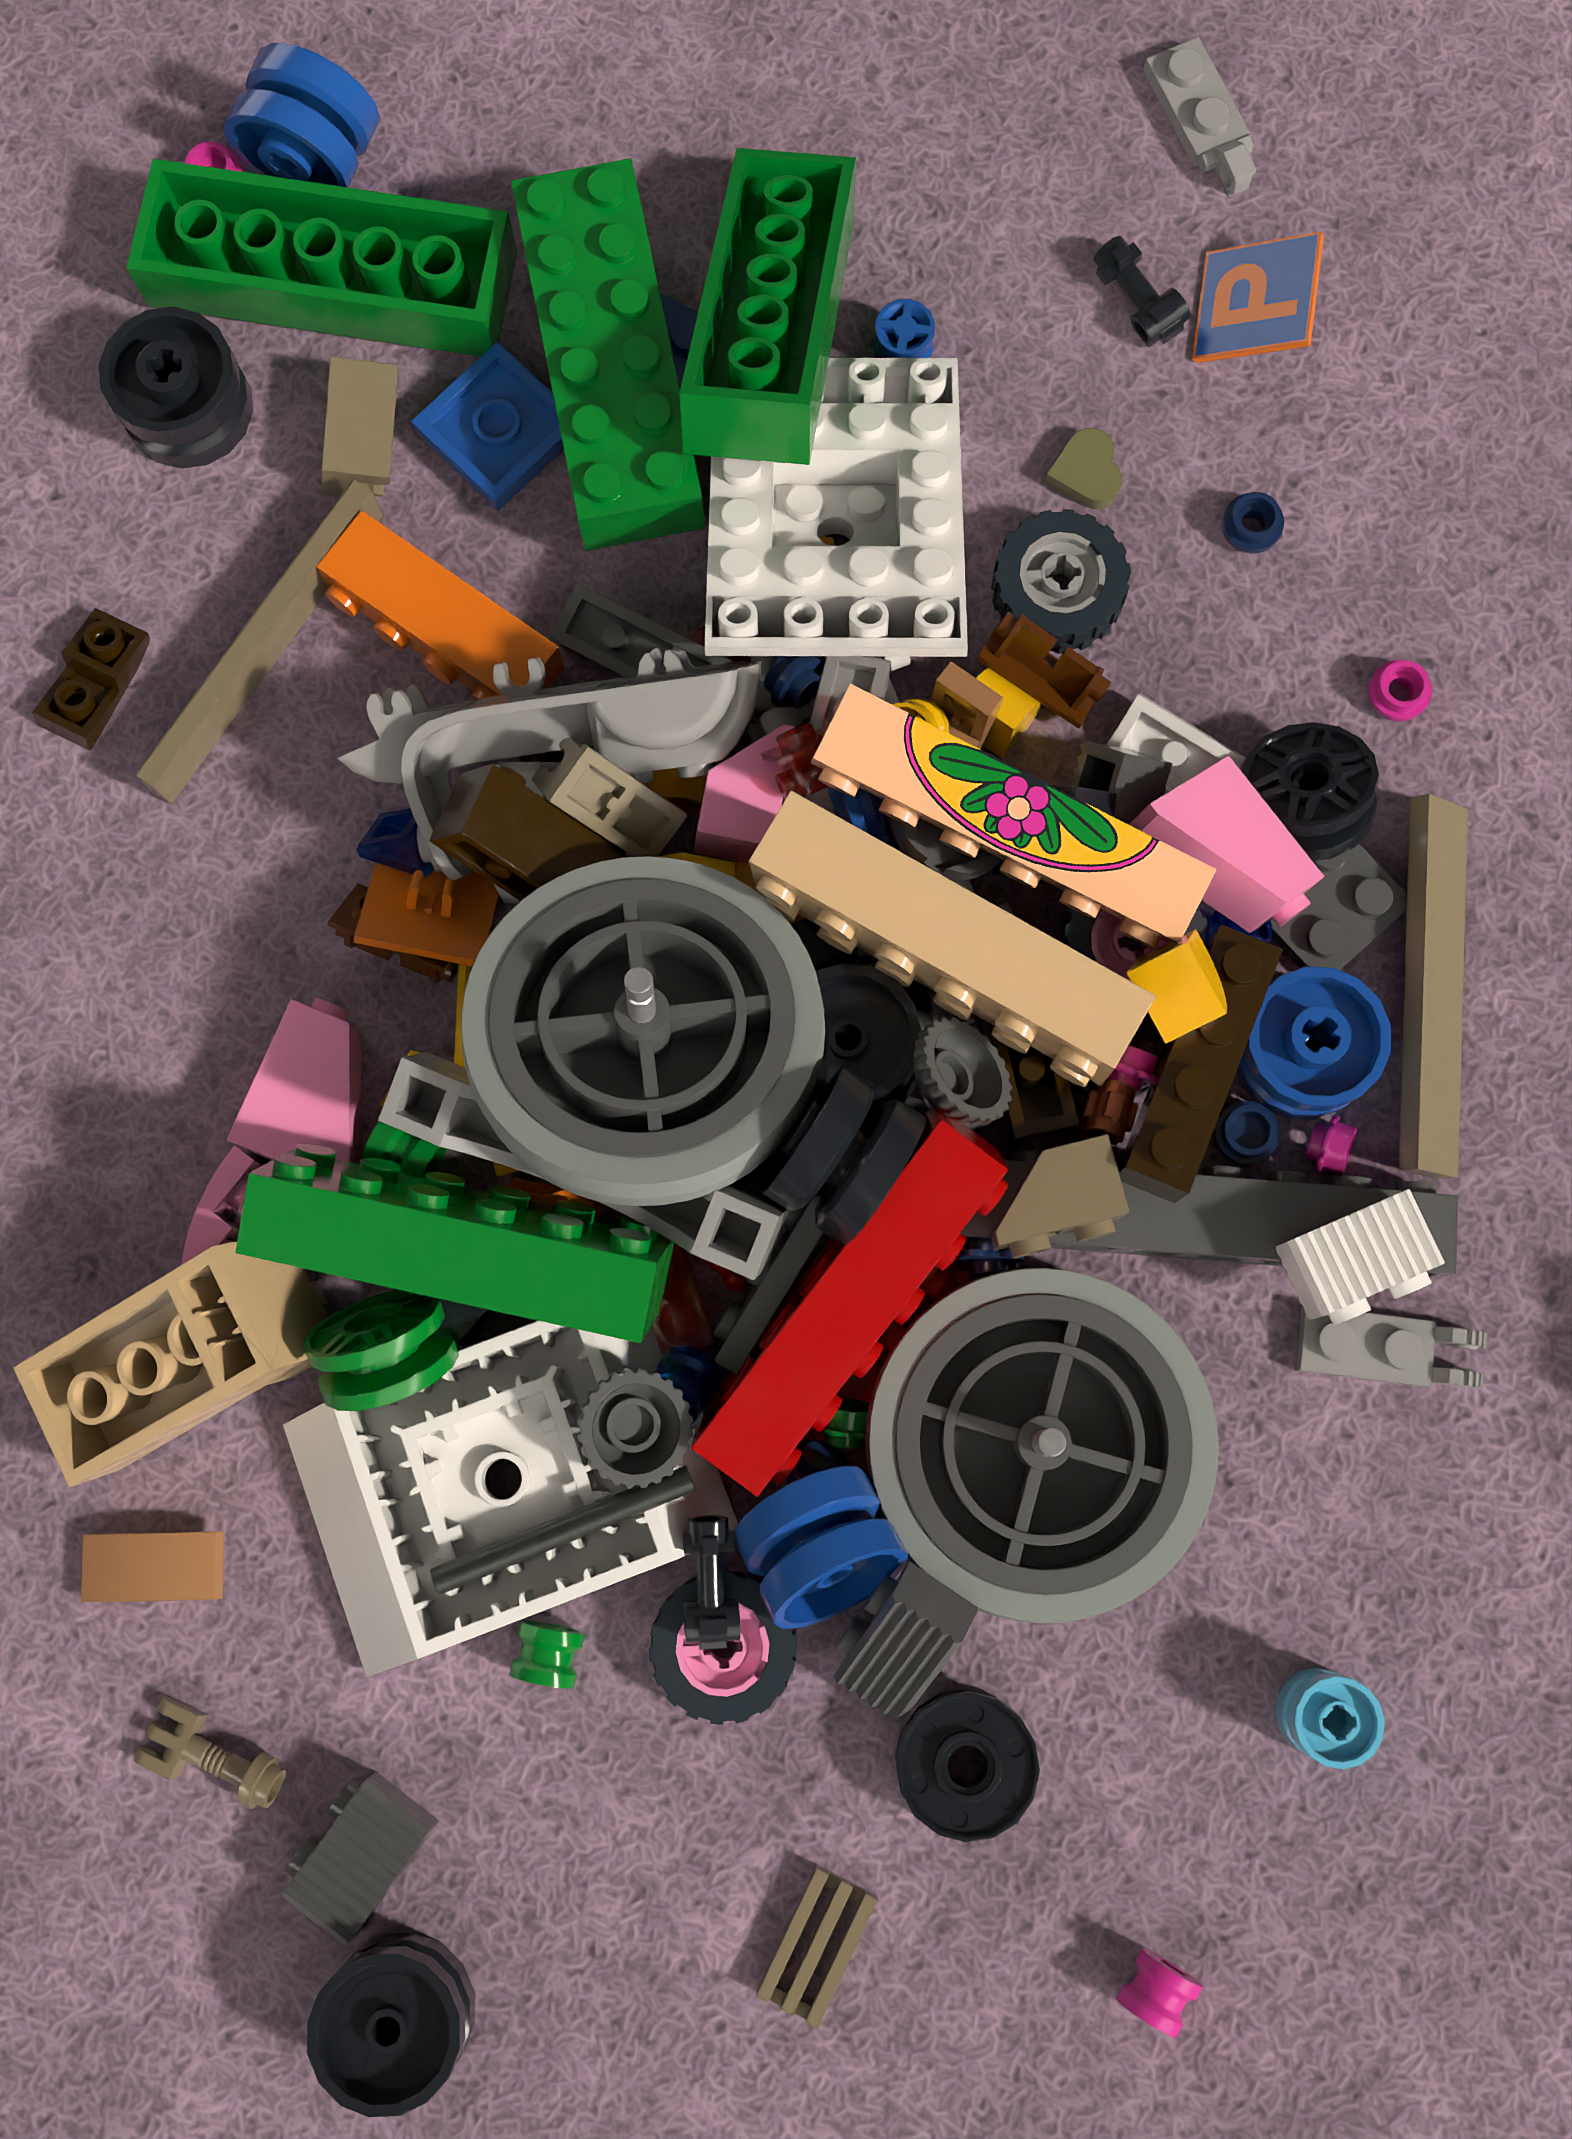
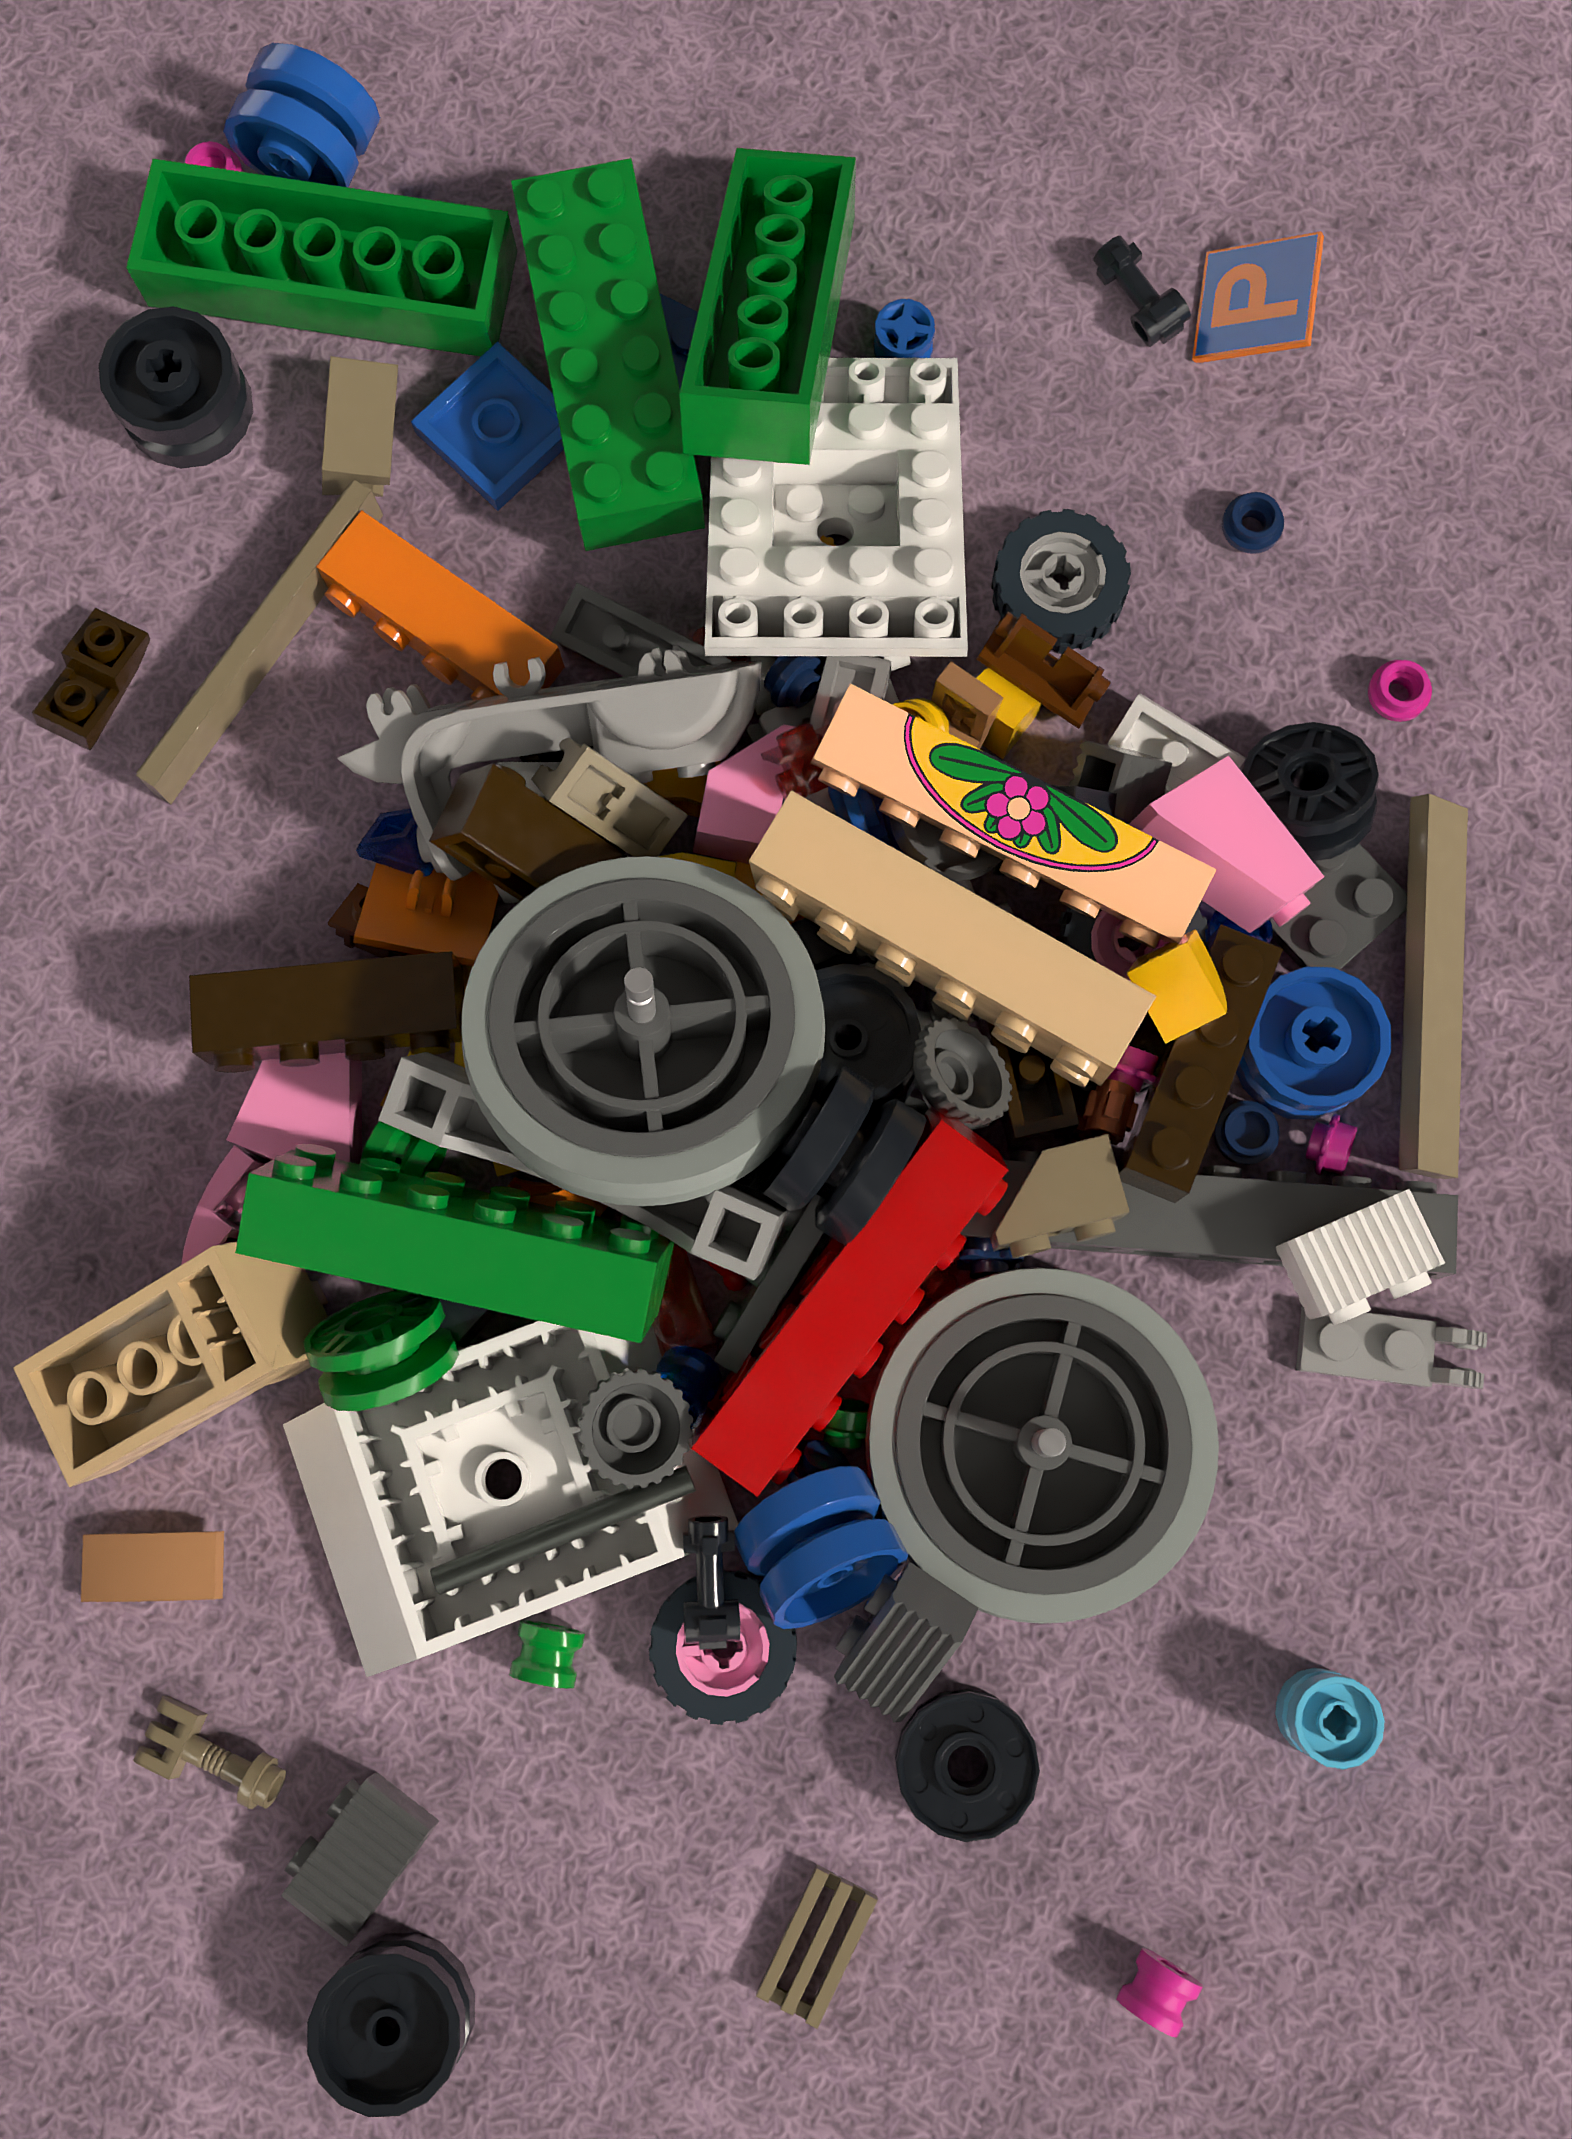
(327, 1010): none -> dark brown brick
(1086, 470): olive tile -> none
(1202, 113): light grey hinge -> none

